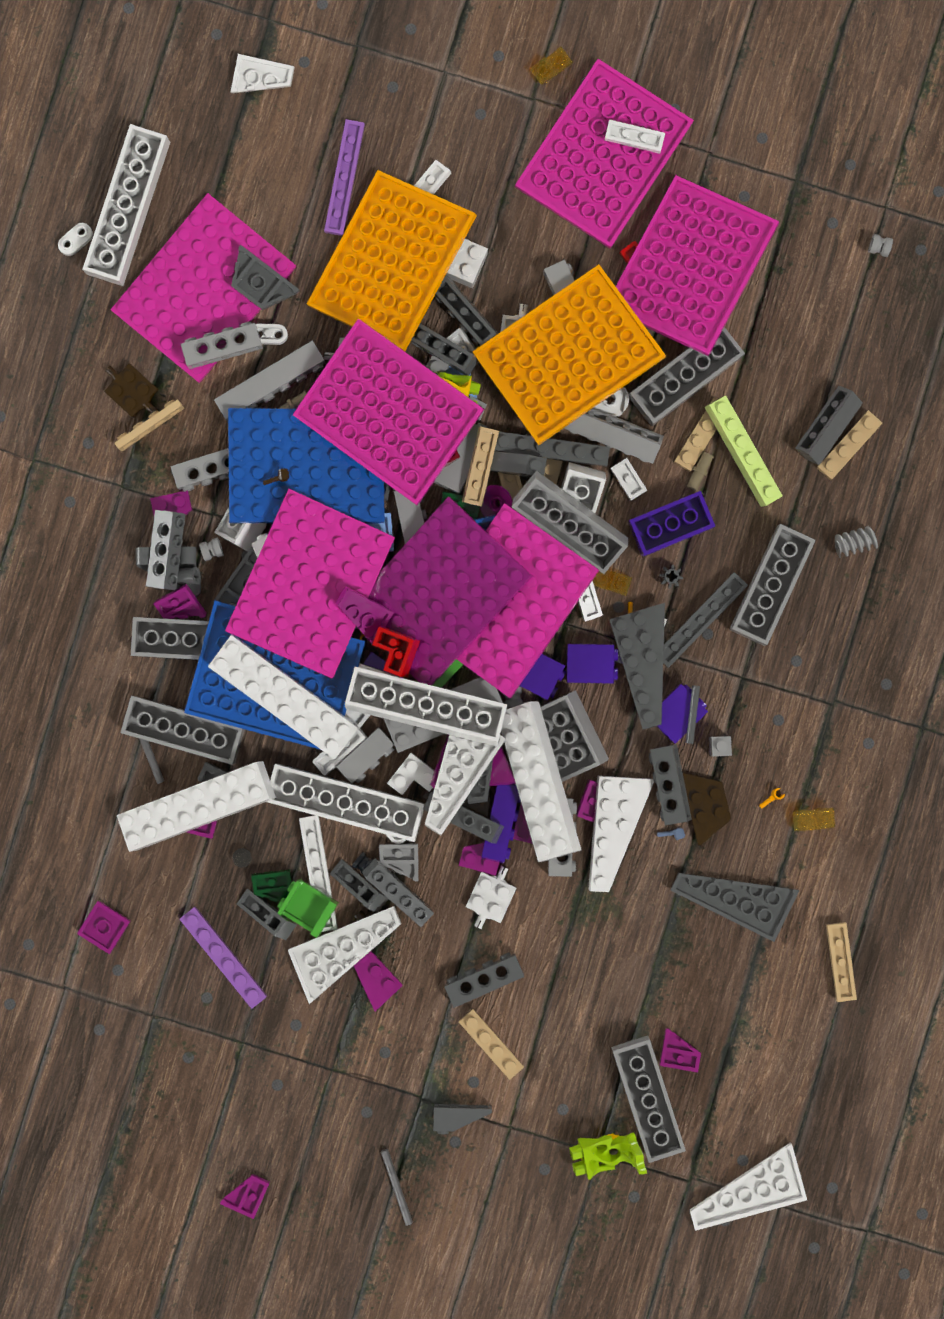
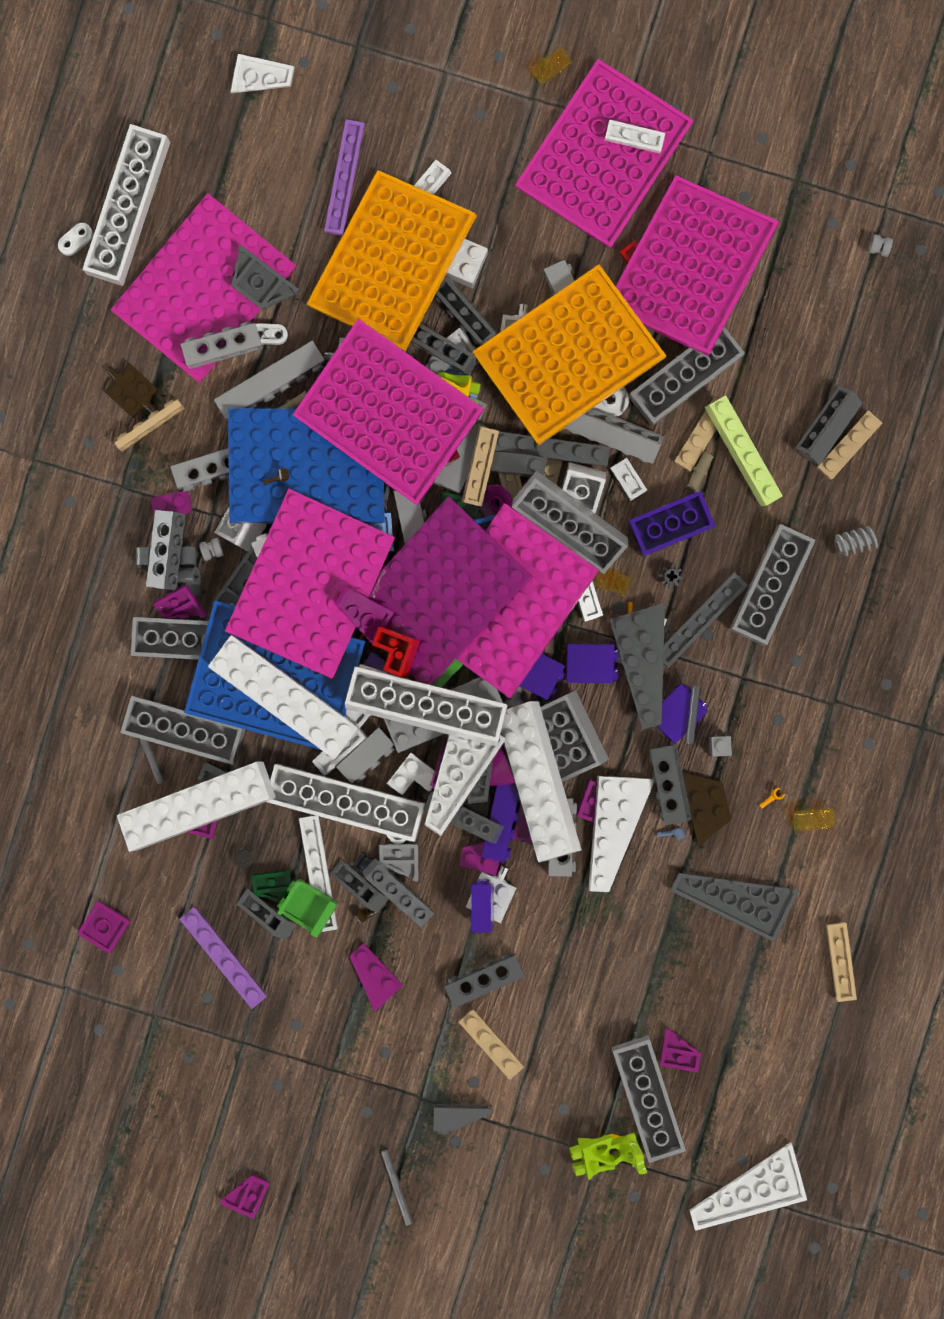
(333, 954): white wing -> none
(482, 906): none -> dark purple brick

